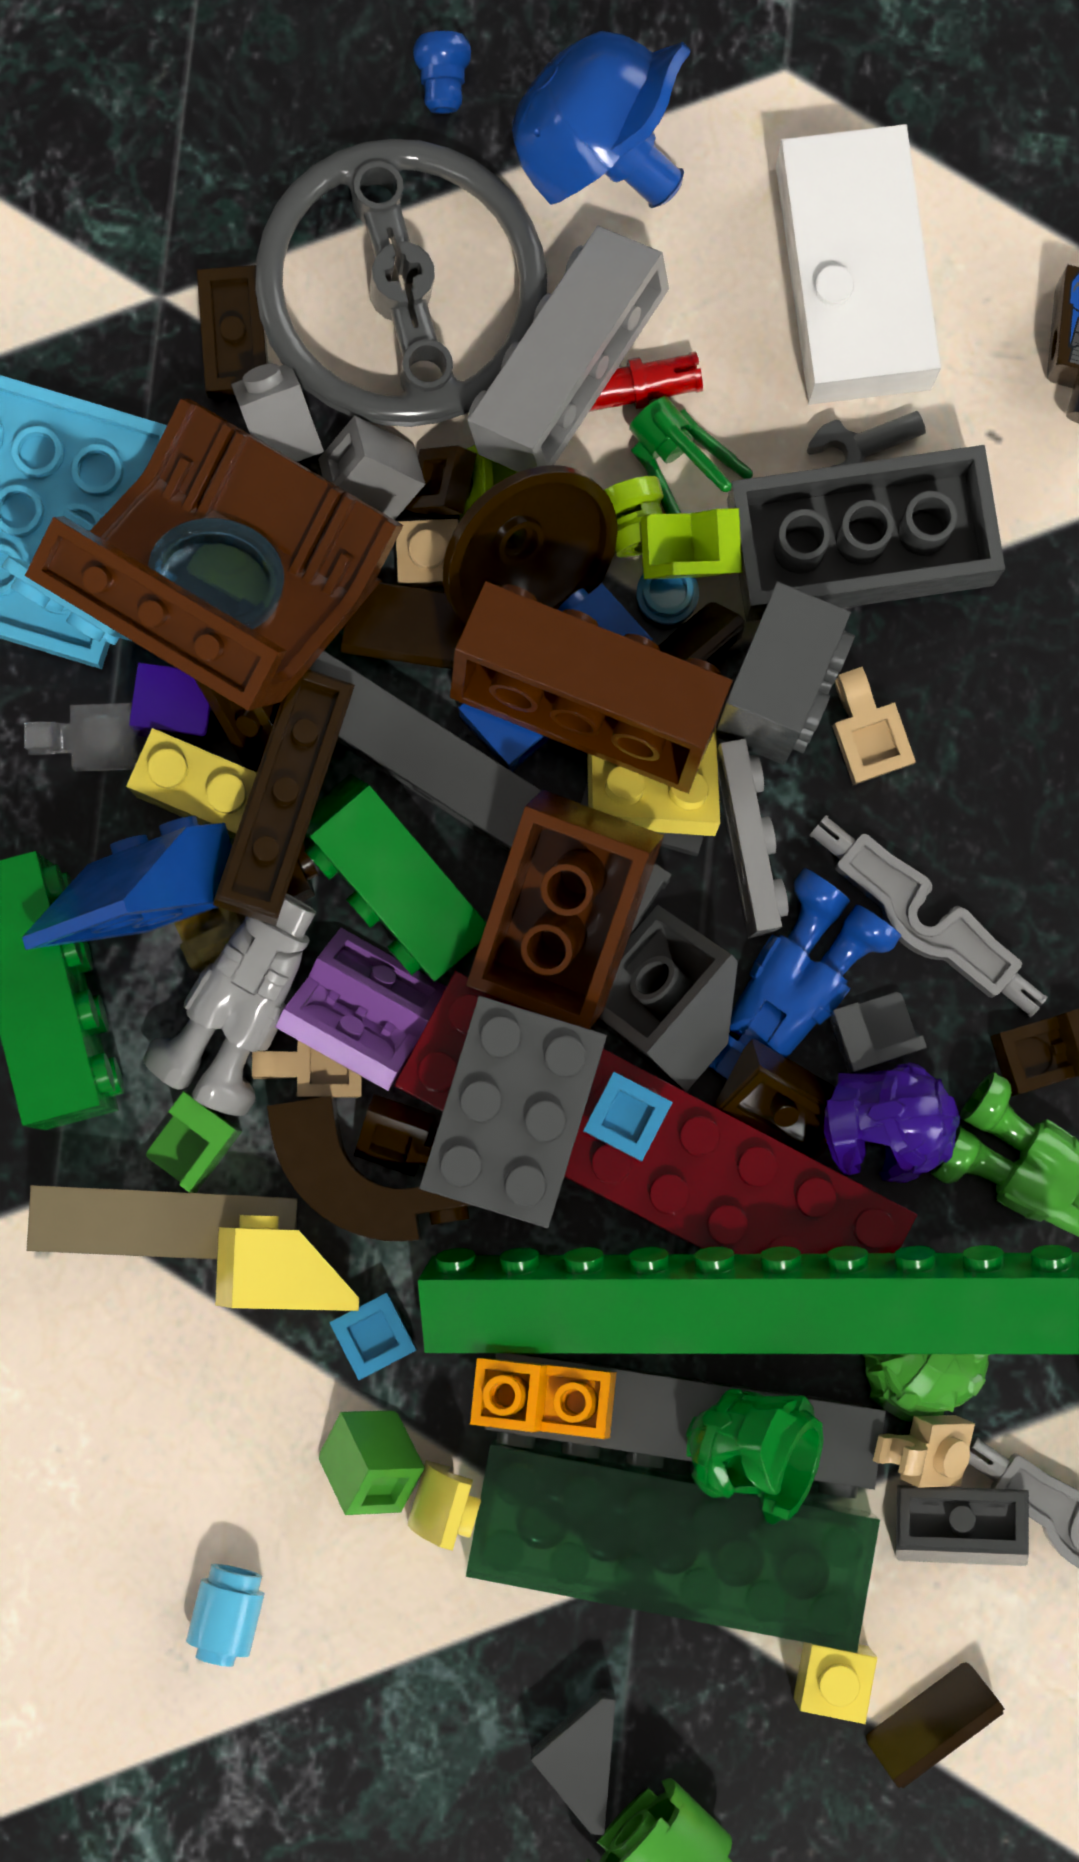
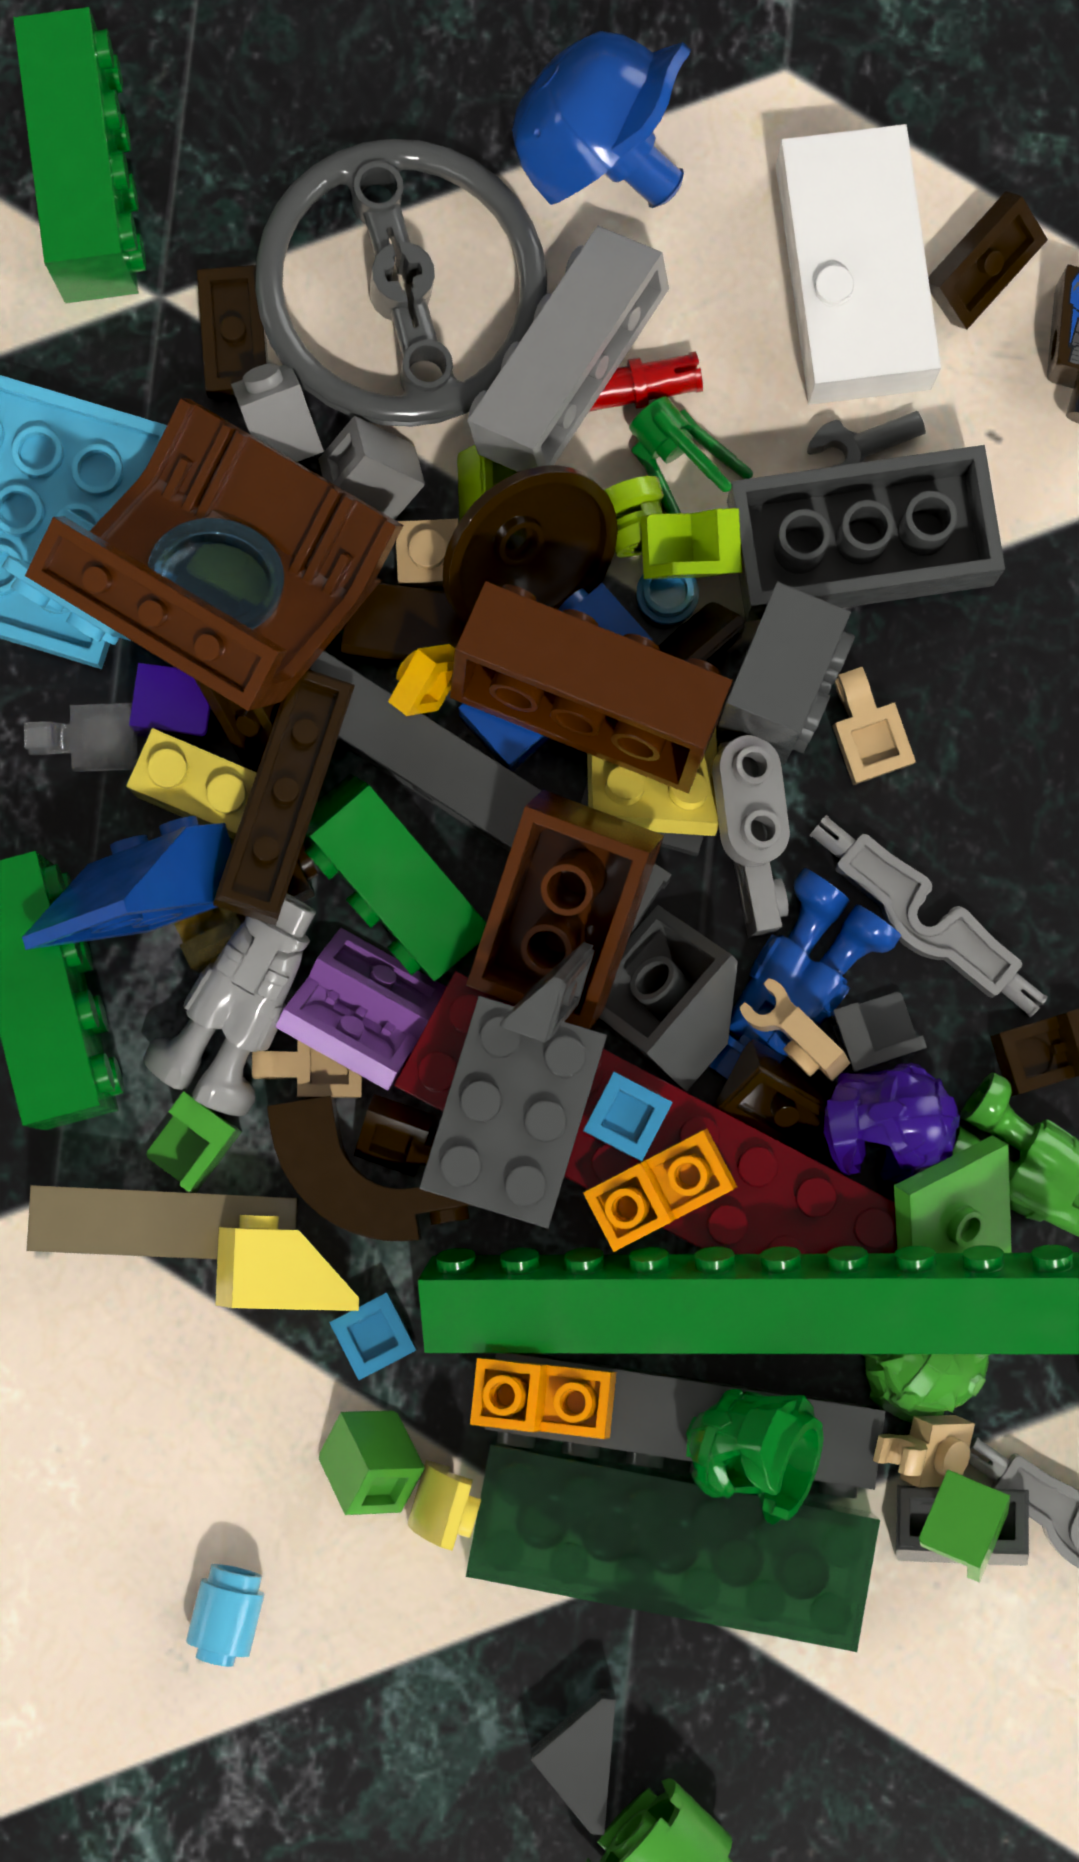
(79, 155): none -> green brick
(424, 680): none -> yellow plate
(442, 63): blue piece -> none
(447, 481): dark brown plate -> none
(551, 998): none -> dark grey slope
(660, 1190): none -> light orange slope
(750, 798): none -> light grey plate
(808, 1043): none -> tan plate
(835, 1682): light yellow brick -> none
(934, 1724): dark brown slope -> none
(958, 1201): none -> bright green plate
(965, 1522): none -> bright green panel
(986, 260): none -> dark brown plate

